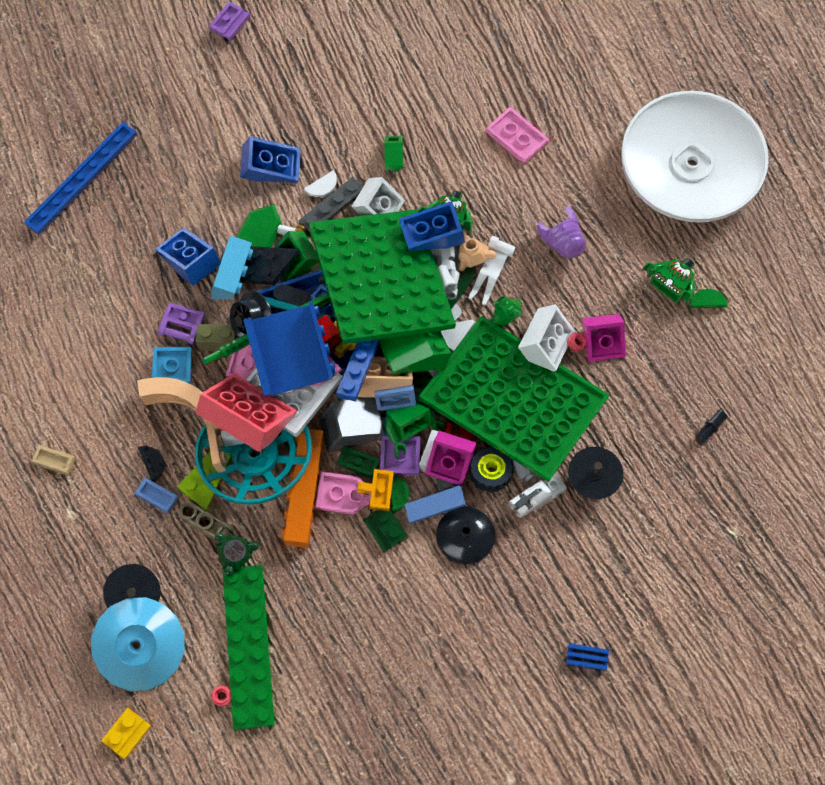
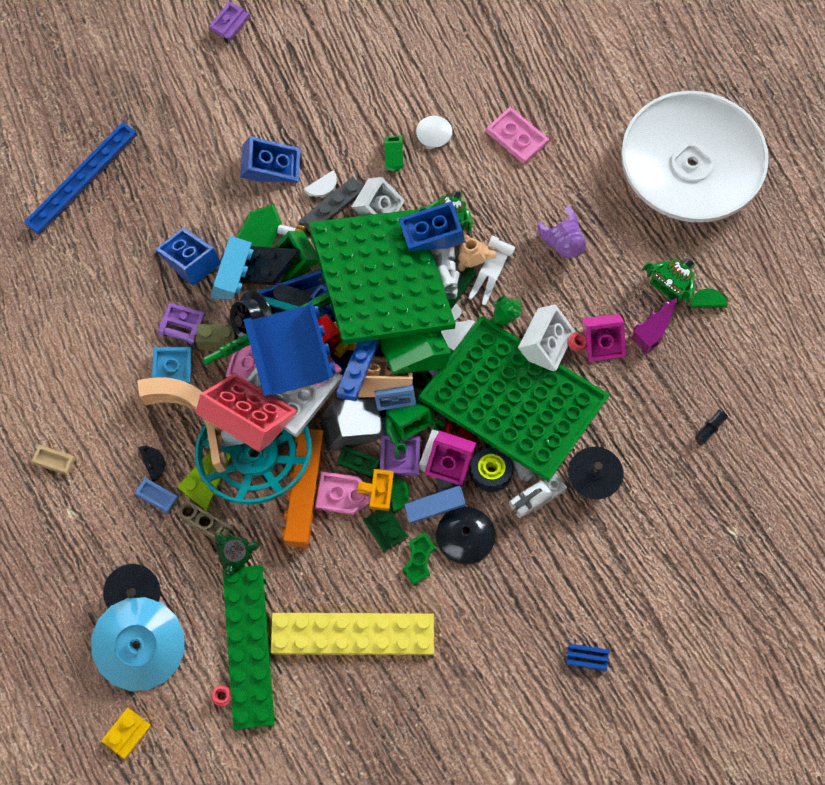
(352, 634): none -> light yellow plate
(417, 567): none -> green tile
(434, 132): none -> white dish
(651, 332): none -> magenta slope

